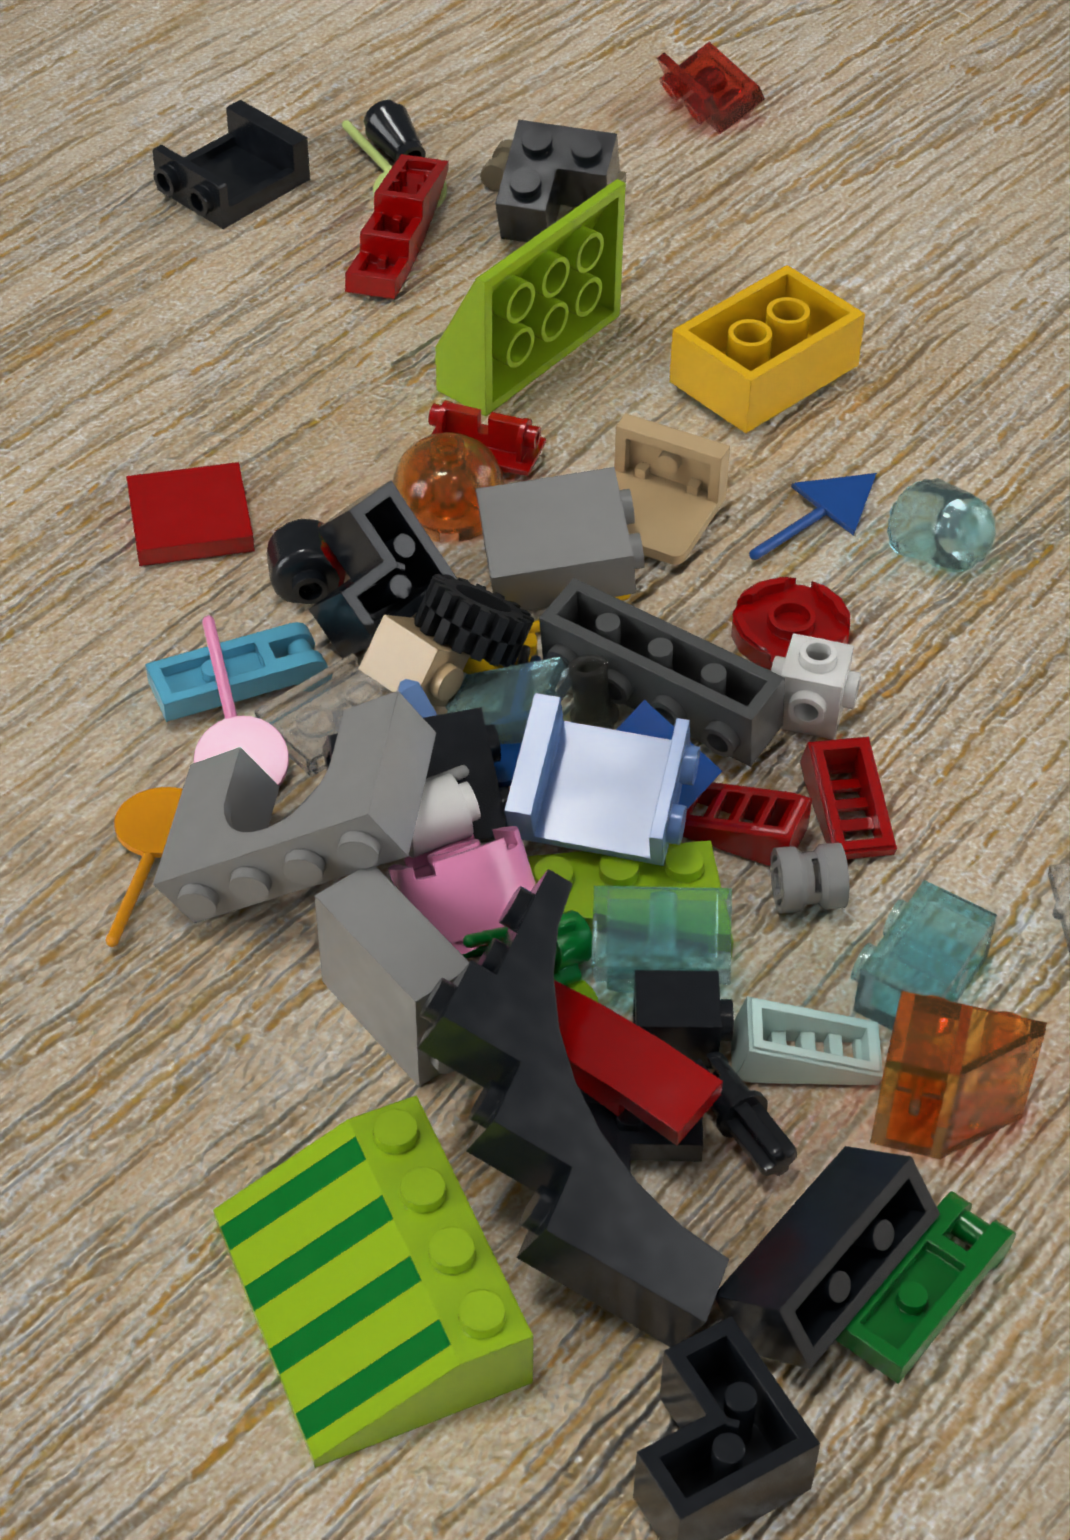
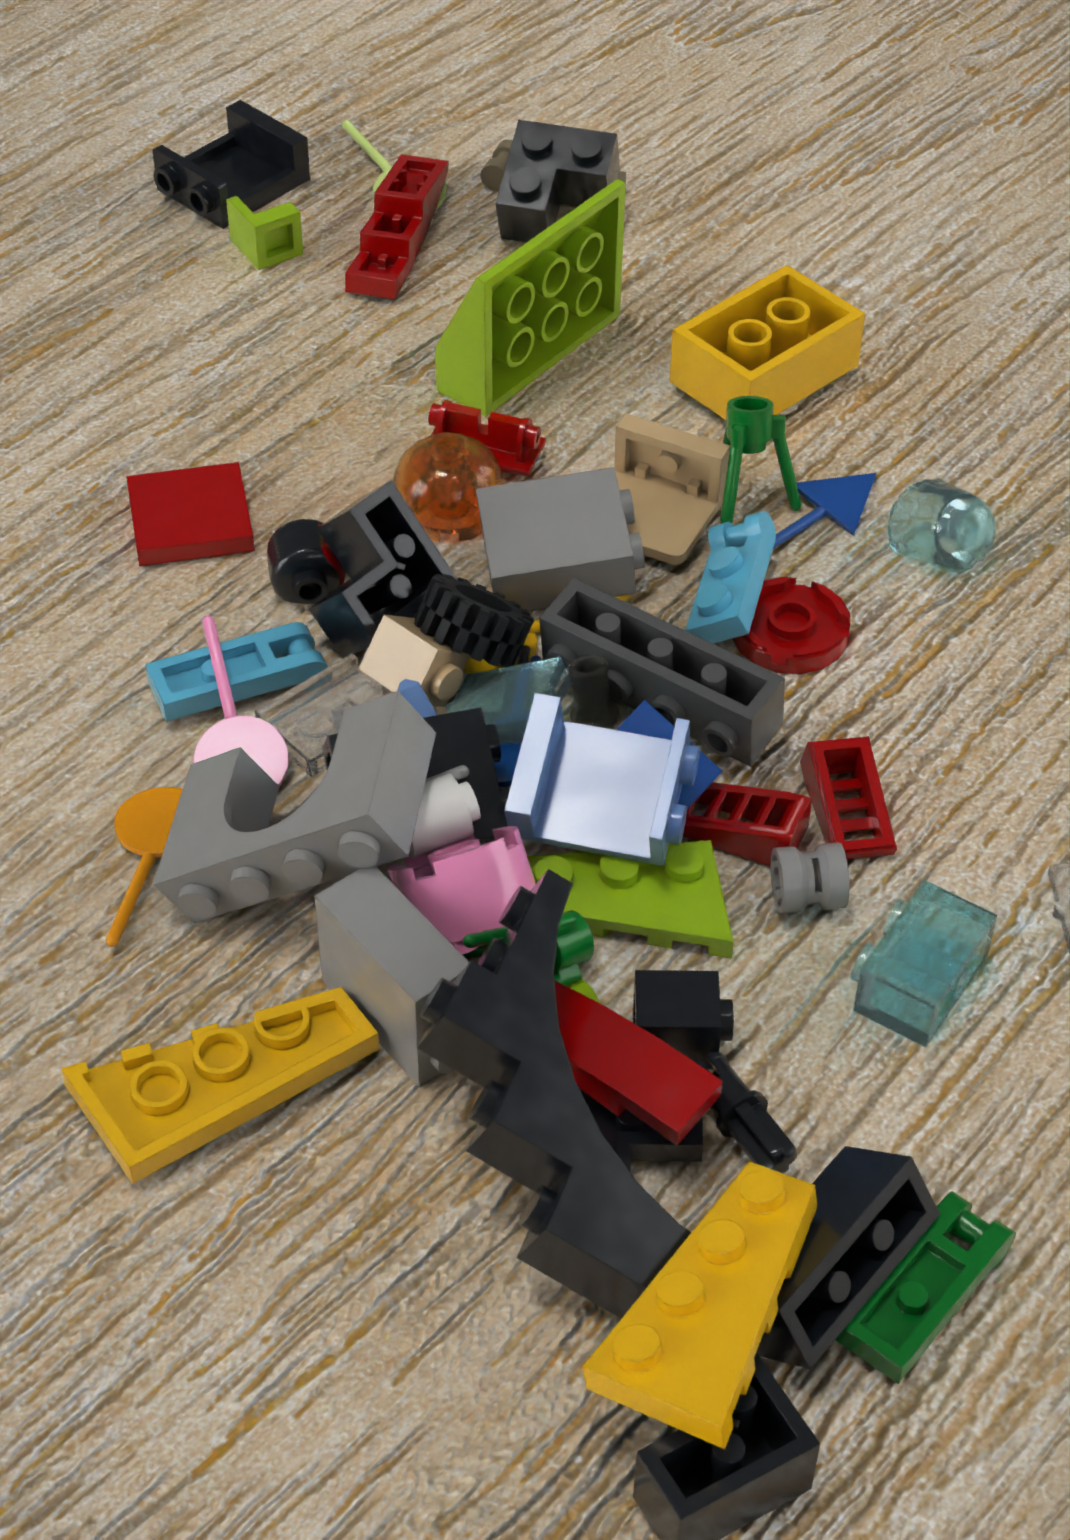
(191, 1092): none -> yellow wing
(267, 235): none -> lime panel
(374, 1284): lime slope -> none
(392, 130): black cone -> none
(660, 932): clear light blue brick -> none
(698, 1324): none -> yellow wing
(710, 87): clear red bracket -> none
(732, 578): none -> medium azure plate
(747, 430): none -> green plant
(780, 1063): light aqua slope -> none
(816, 684): white brick -> none
(953, 1074): clear orange slope -> none

